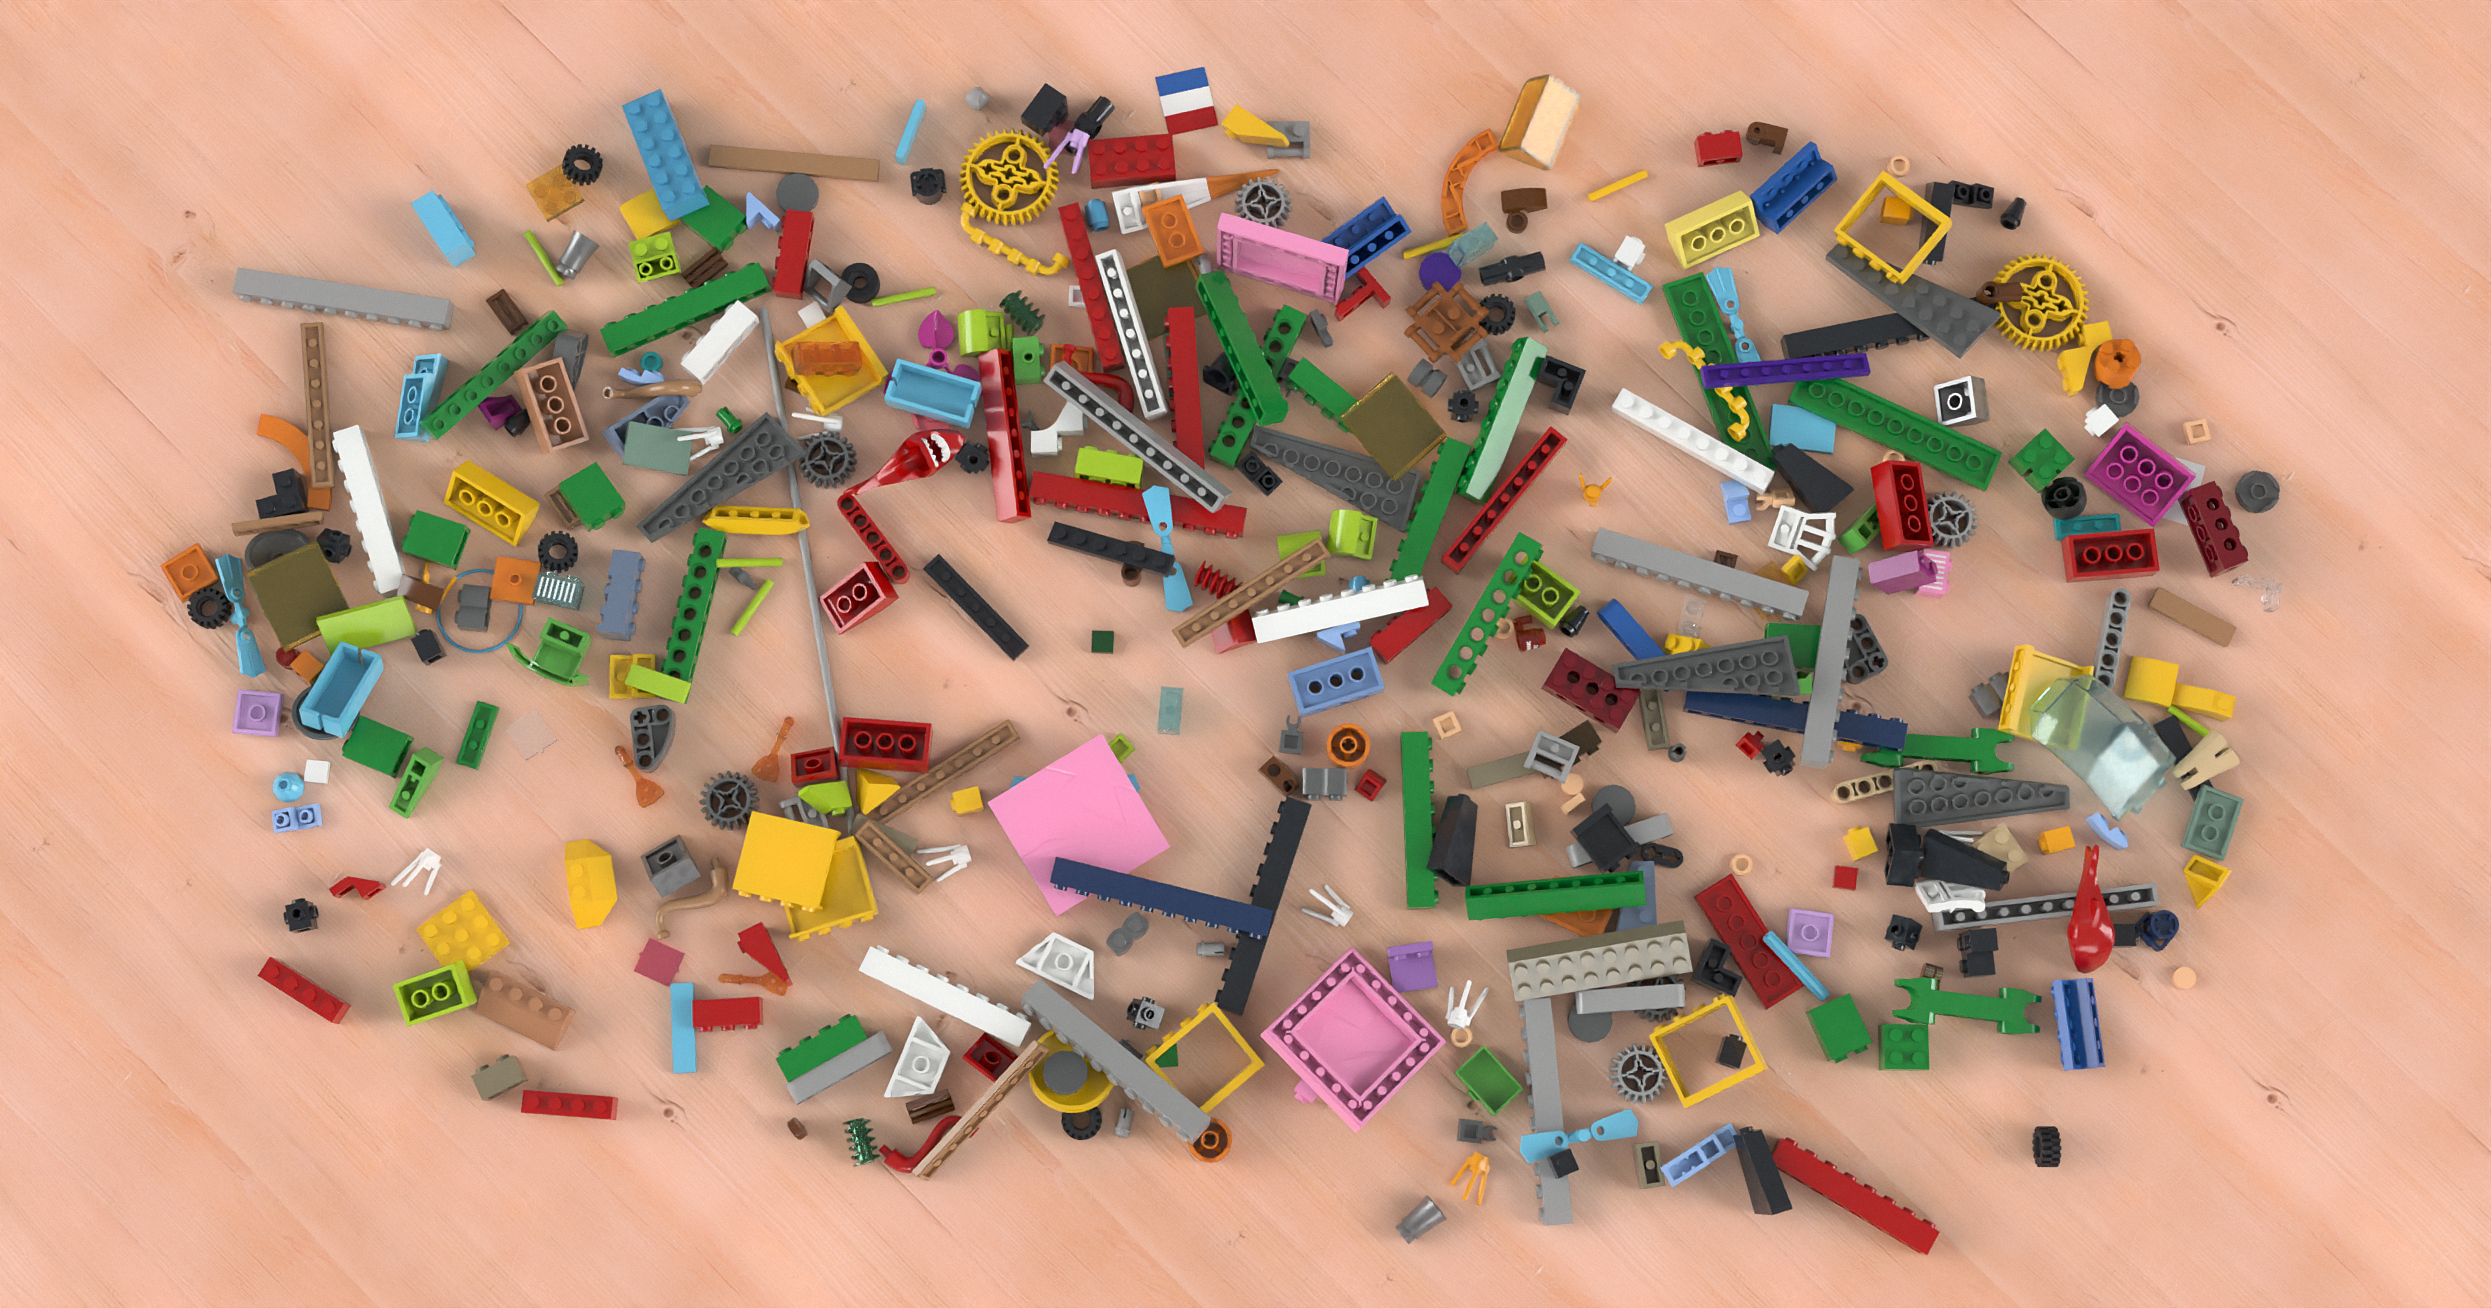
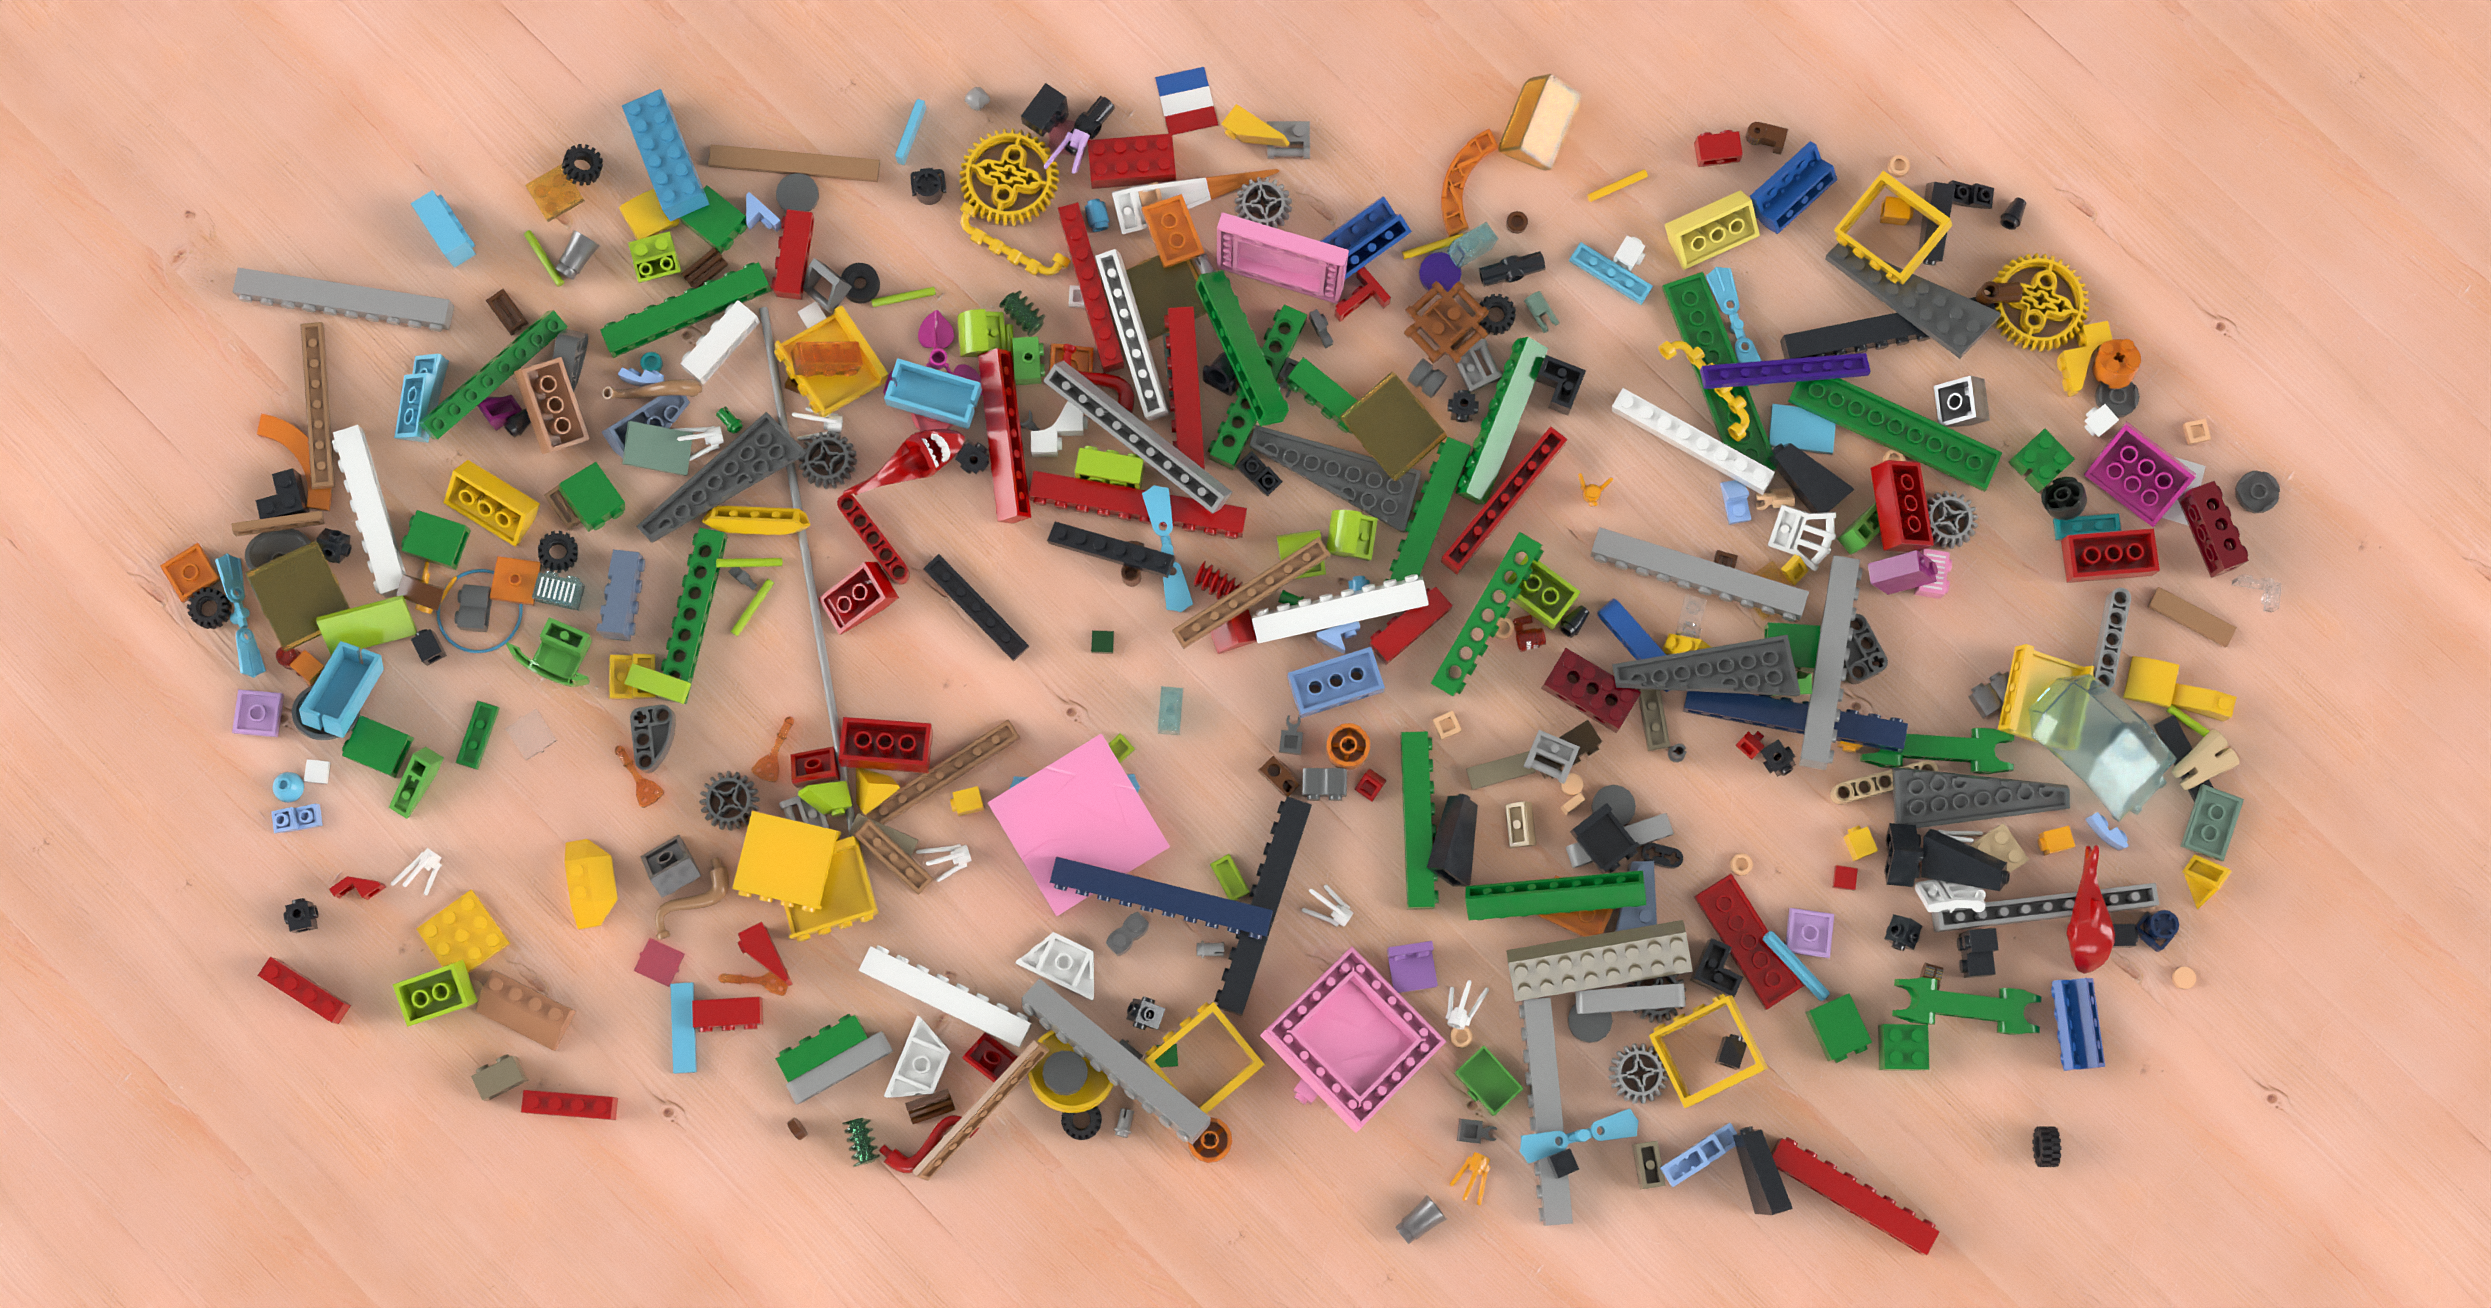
(1230, 878): none -> lime tile
(1524, 198): reddish brown slope -> none

